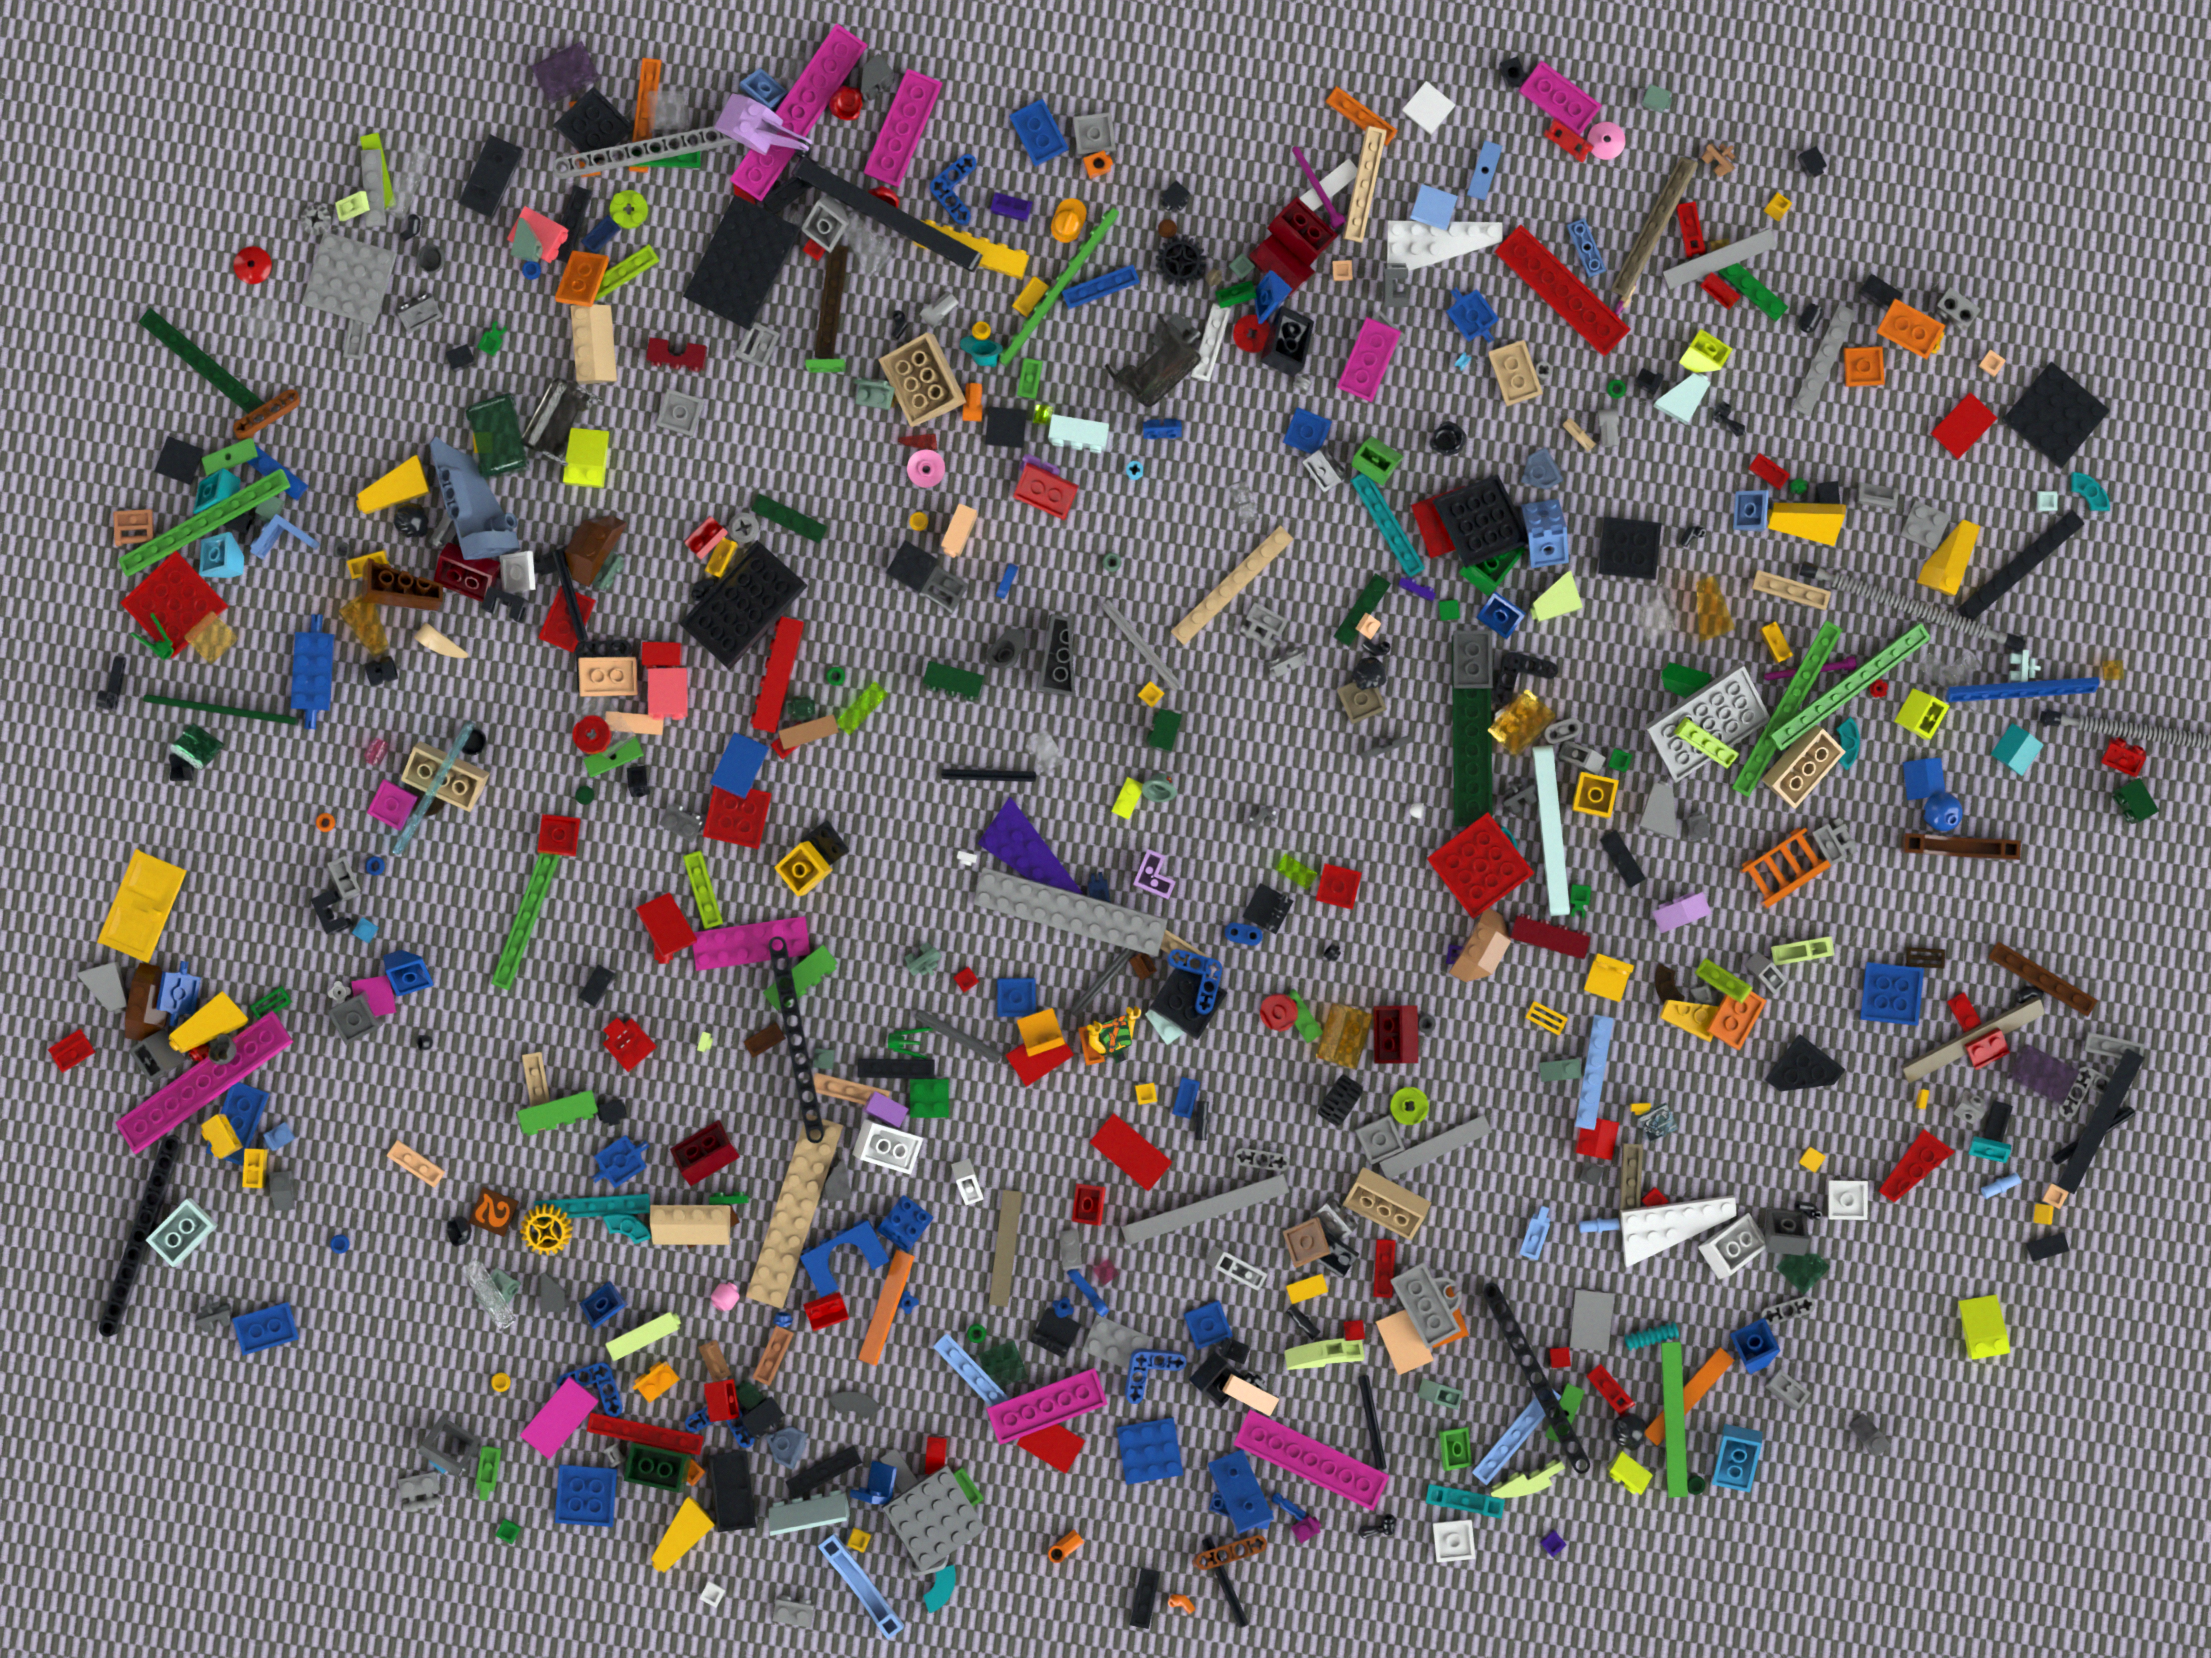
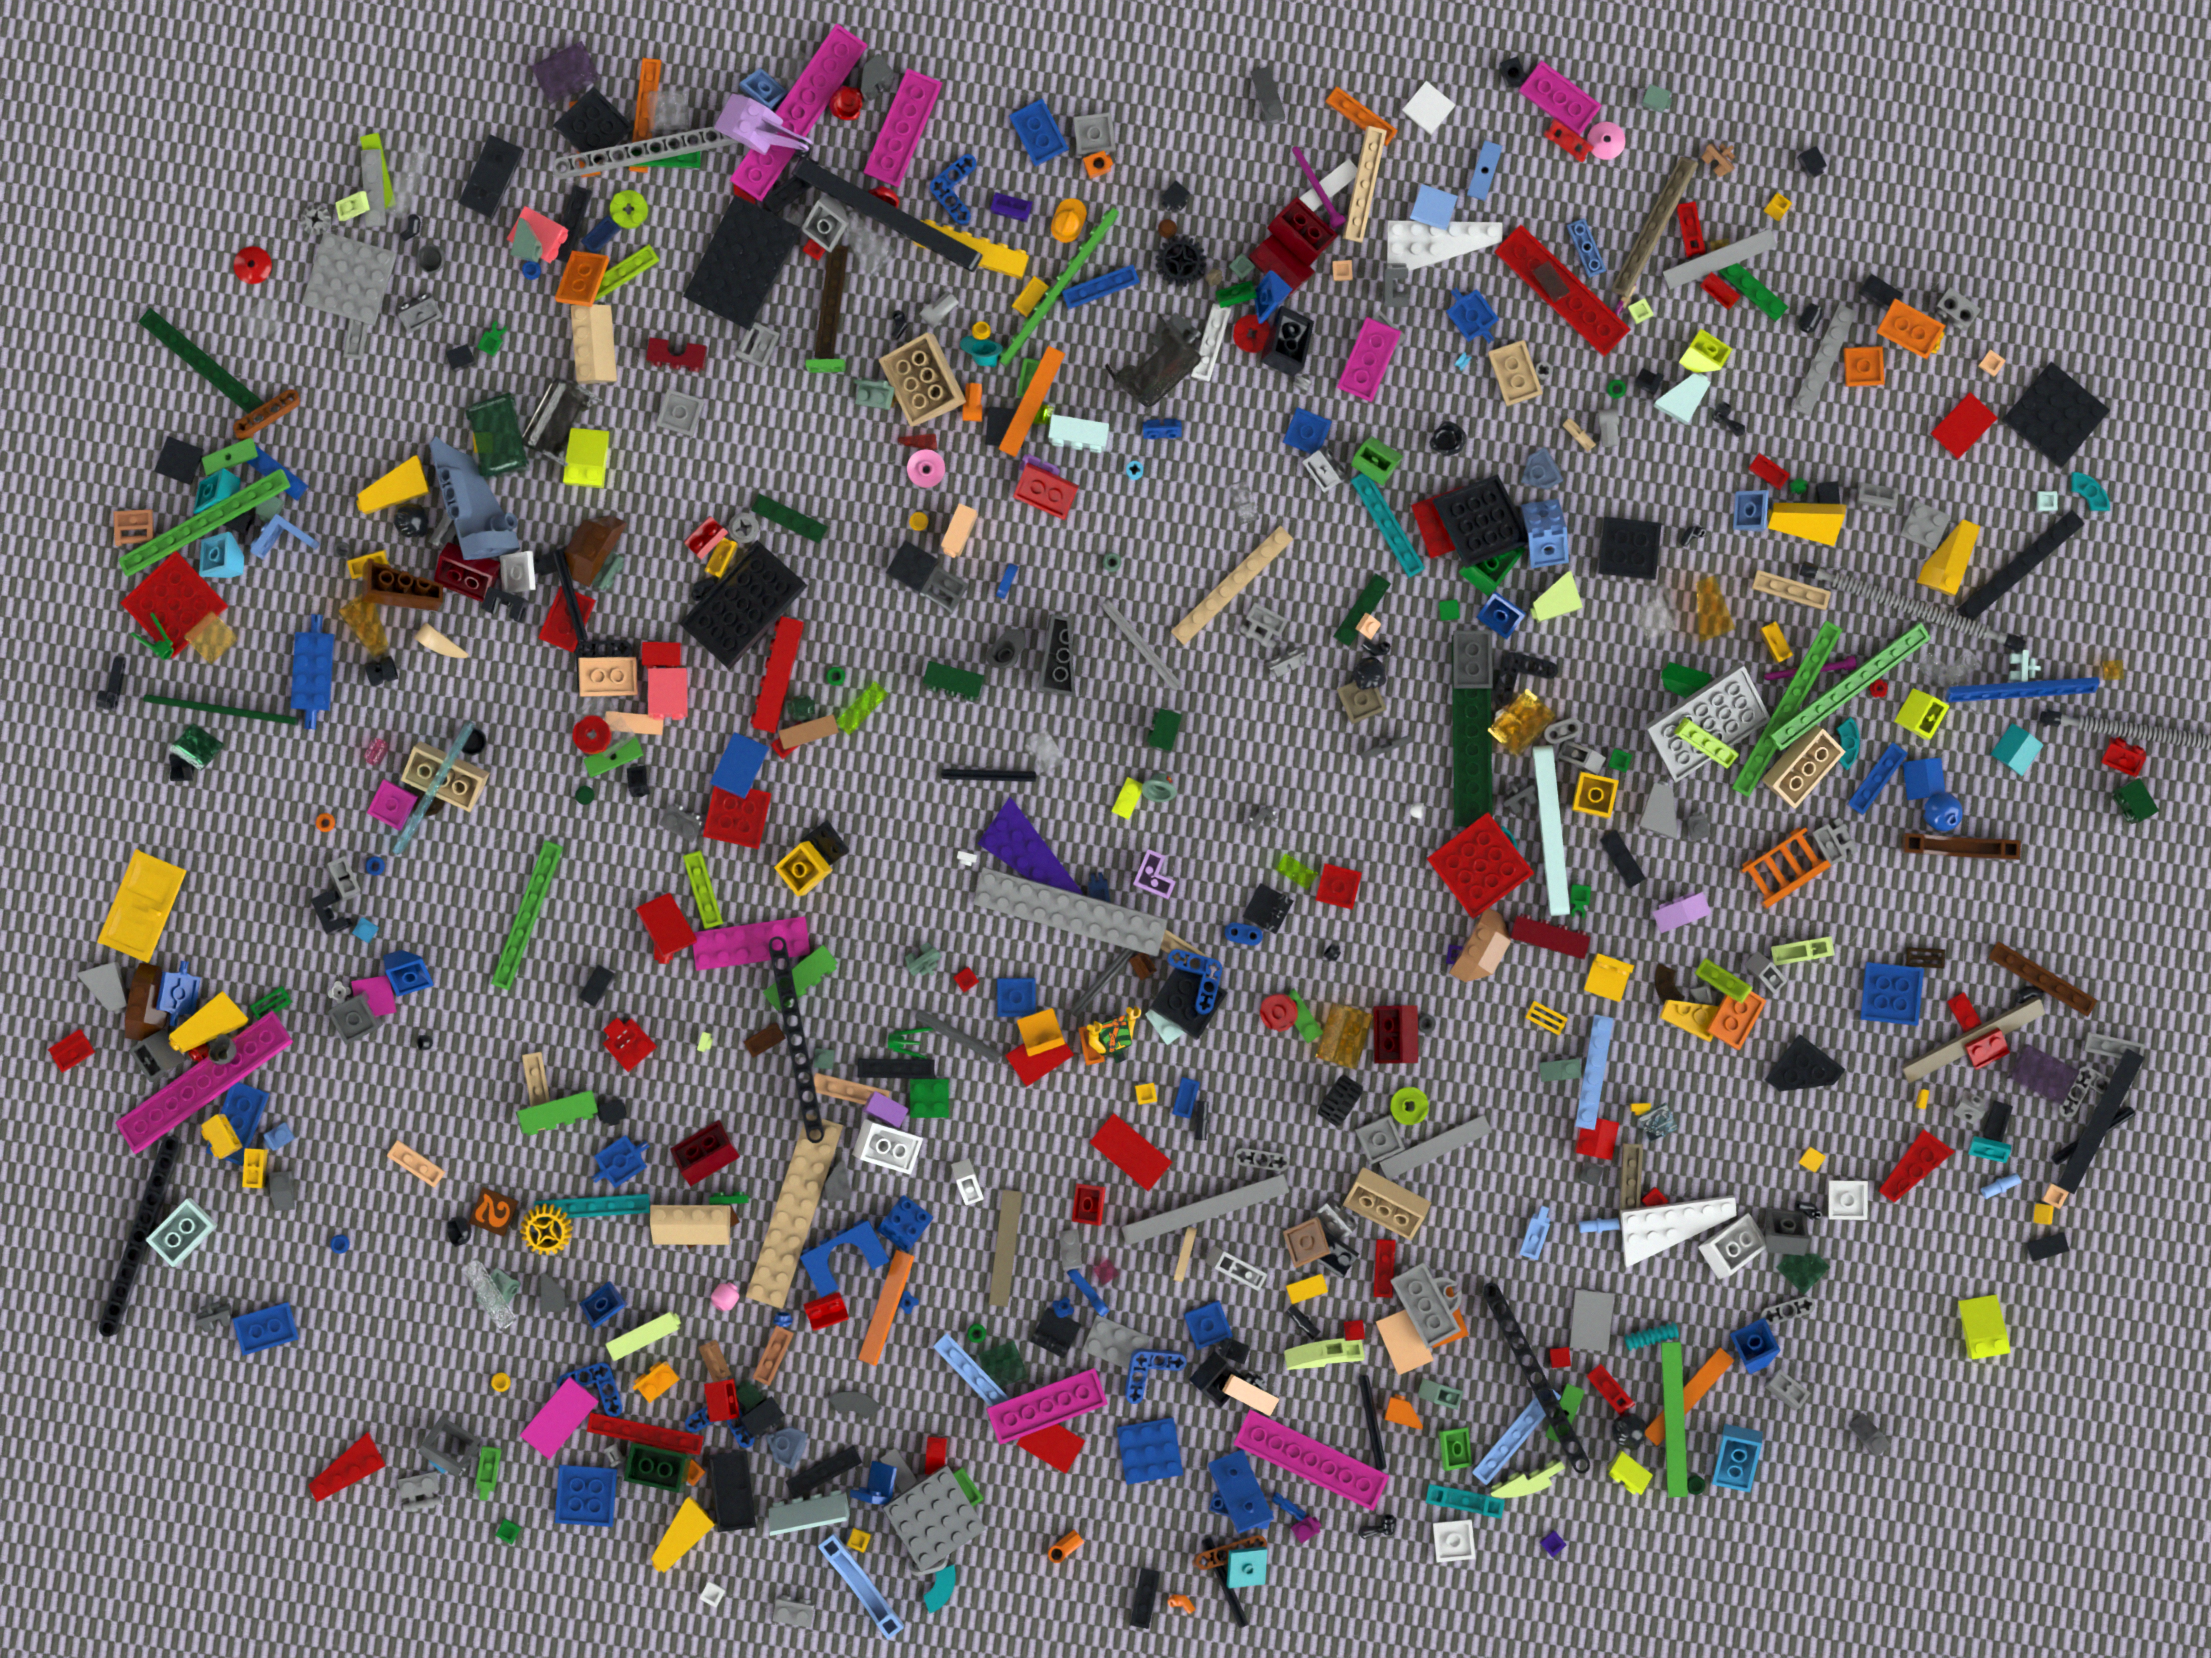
(356, 1463): none -> red wing
(558, 835): red plate -> none
(627, 1224): teal tile -> none
(1032, 401): none -> orange tile
(1151, 694): yellow plate -> none
(1185, 1254): none -> tan beam
(1247, 1567): none -> plate
(1268, 96): none -> dark grey slope
(1401, 1412): none -> orange slope
(1410, 585): dark purple plate -> none
(1551, 281): none -> clear smoke plate
(1640, 311): none -> yellowish green plate
(1877, 778): none -> blue plate

